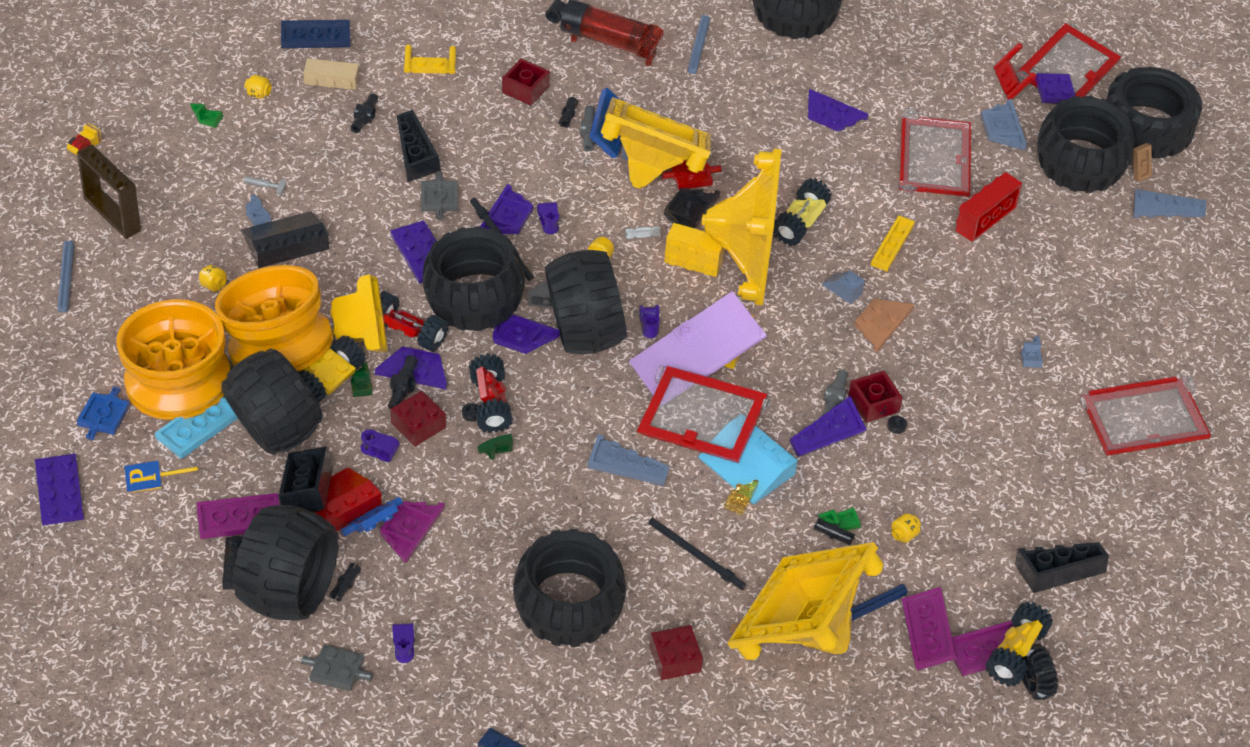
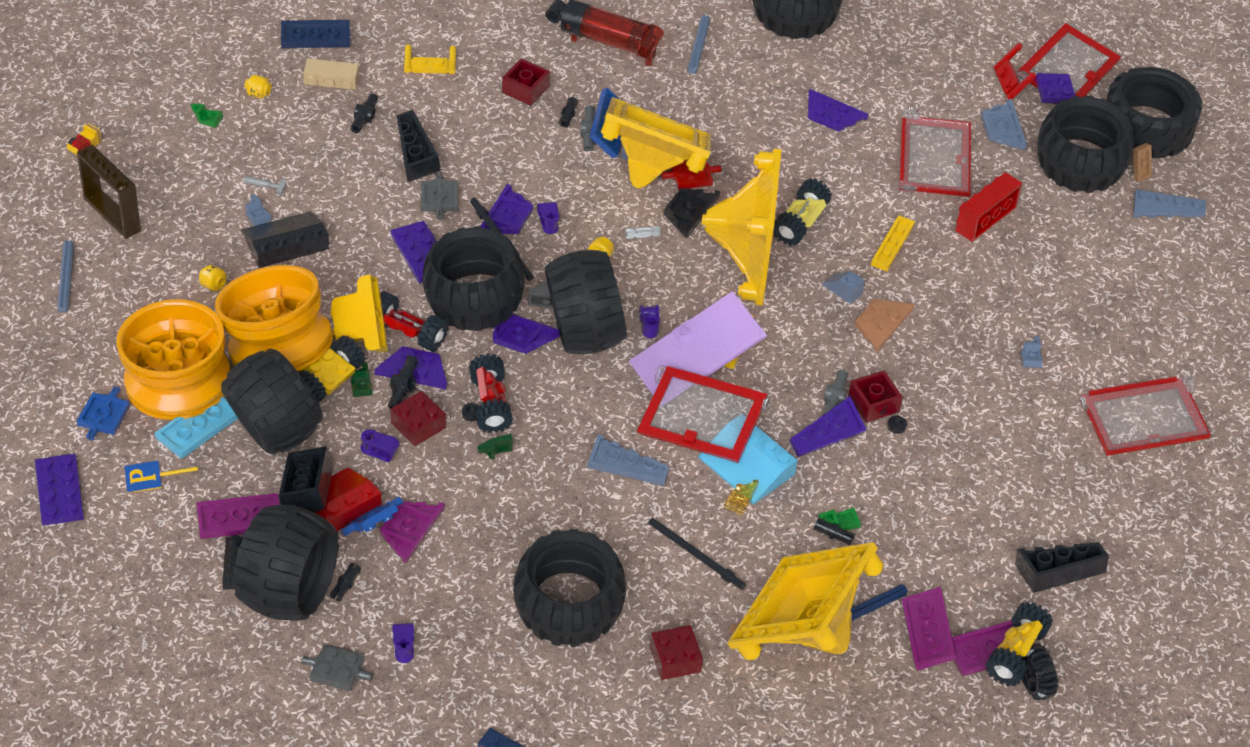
(693, 250): yellow brick -> none
(905, 528): yellow head -> none

